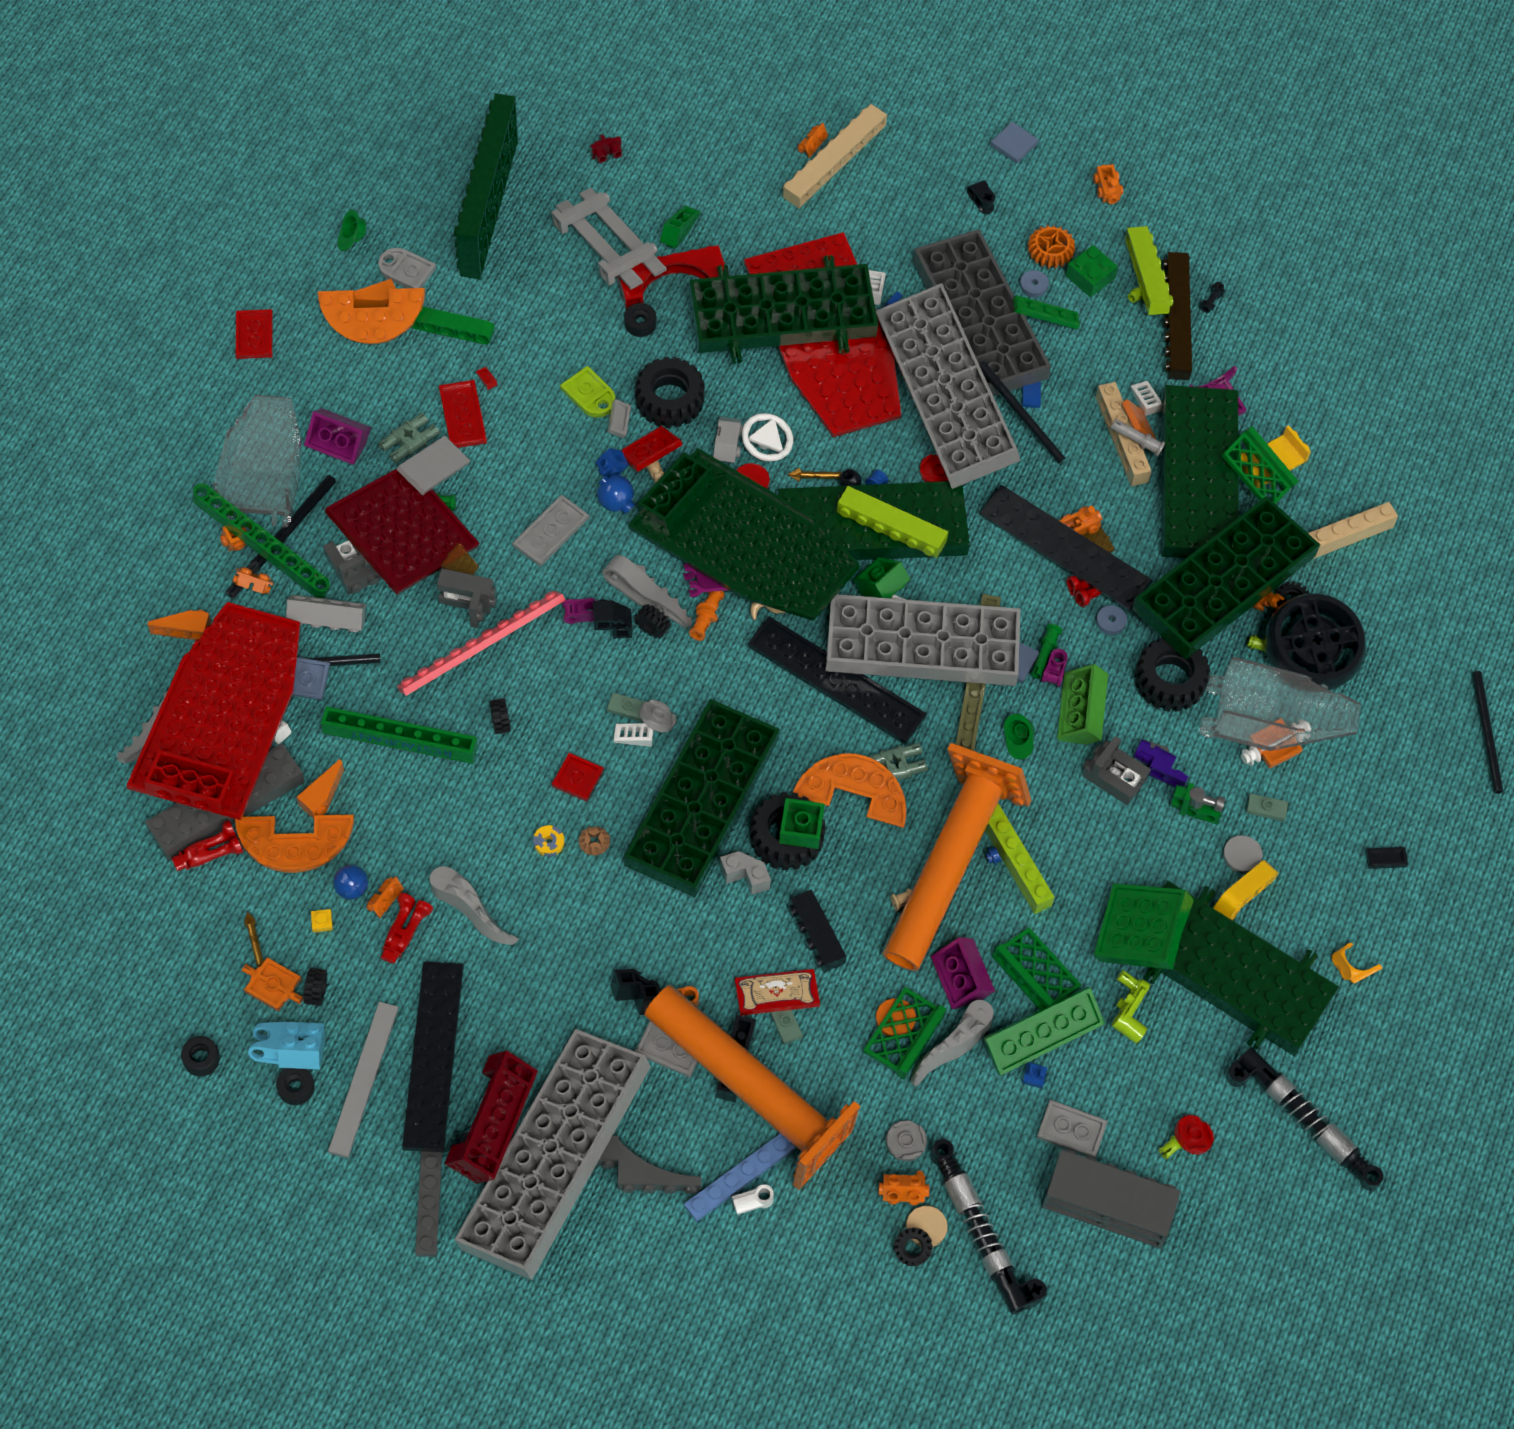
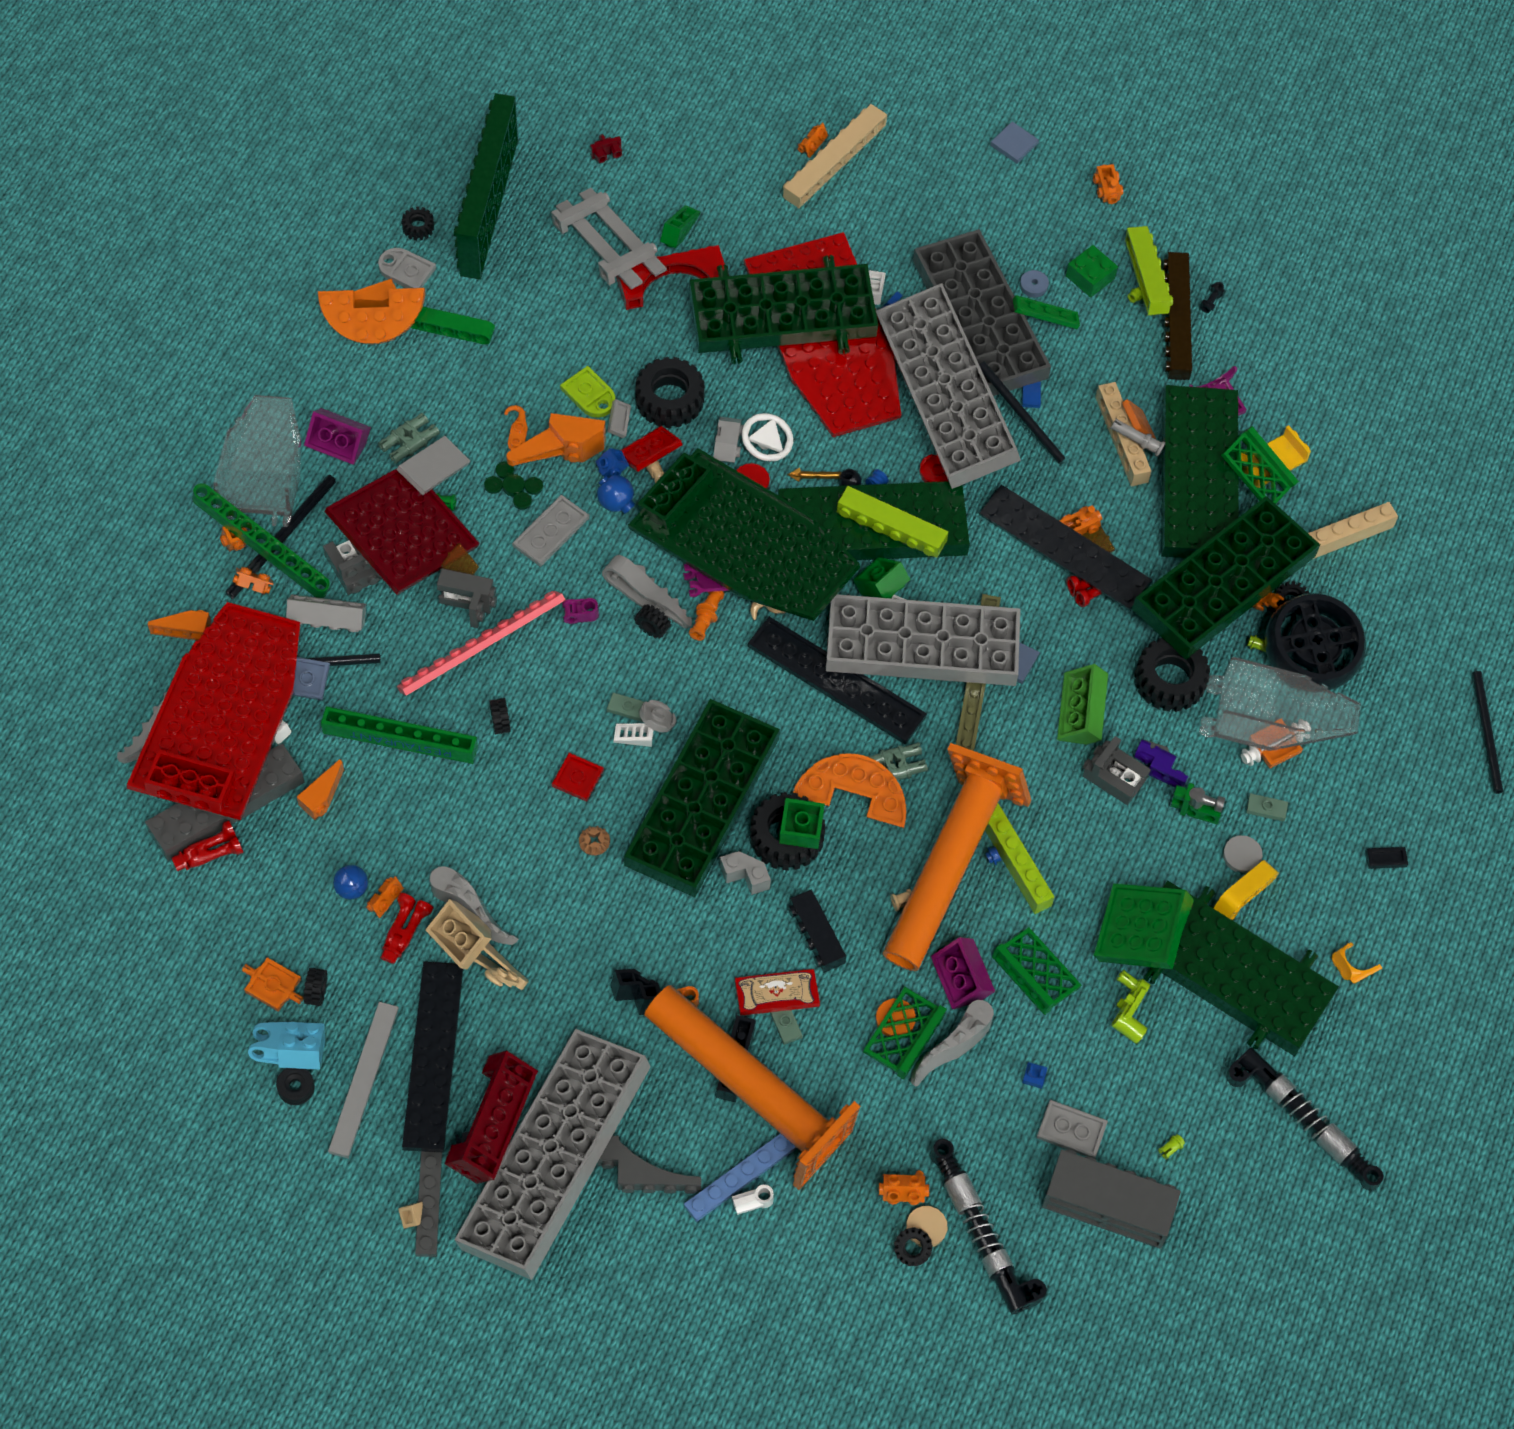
(200, 1044): black tyre -> none
(250, 924): pearl gold piece -> none
(254, 334): red tile -> none
(294, 851): orange plate -> none
(321, 920): yellow plate -> none
(352, 230): green piece -> none
(411, 1214): none -> tan slope
(418, 215): none -> black tyre
(463, 414): red tile -> none
(464, 938): none -> tan slope
(486, 378): red piece -> none
(513, 485): none -> dark green piece
(552, 848): yellow piece -> none
(567, 436): none -> orange slope
(612, 616): black brick -> none
(640, 310): black tyre -> none
(665, 1052): light grey tile -> none
(906, 1141): light grey tile -> none
(982, 196): black piece -> none
(1019, 736): green piece -> none
(1044, 1031): green plate -> none
(1048, 643): green pin -> none
(1051, 246): orange gear -> none
(1055, 670): magenta piece -> none
(1114, 613): sand blue piece -> none
(1149, 409): white slope -> none
(1194, 1134): red tile -> none

